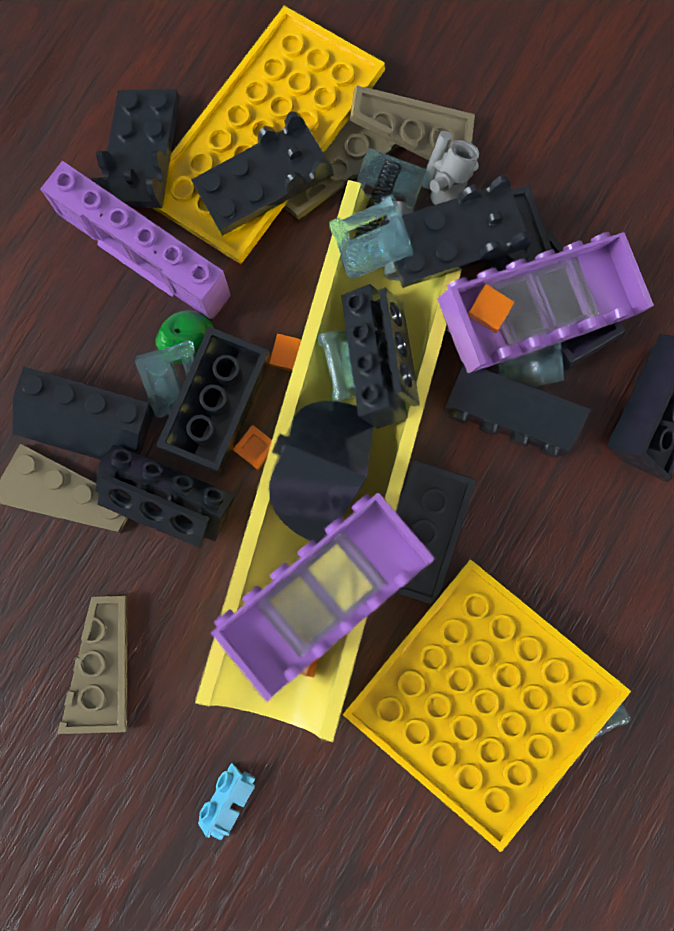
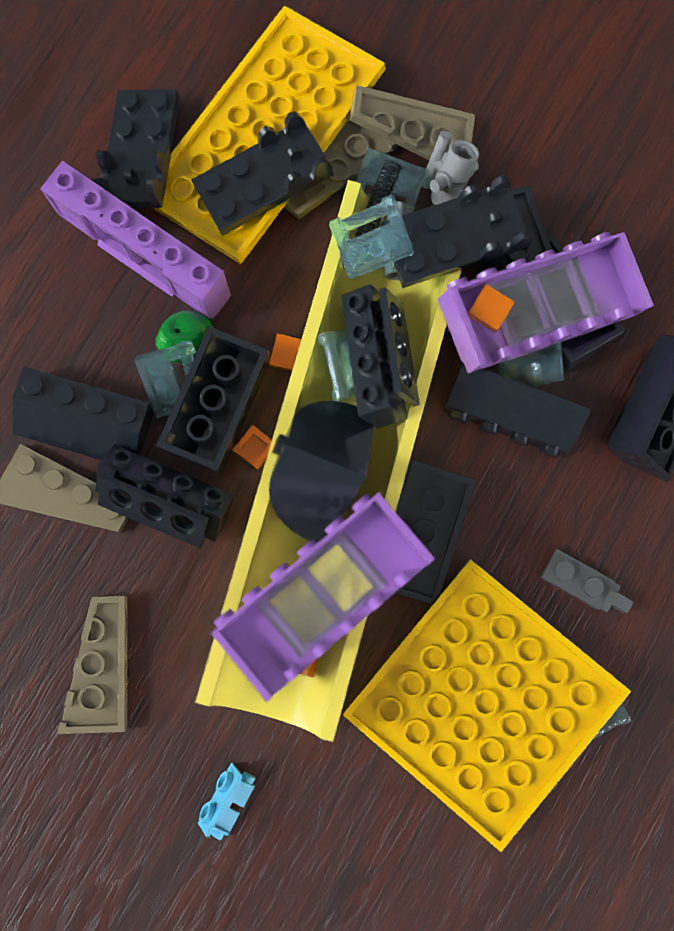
(584, 583): none -> dark grey hinge

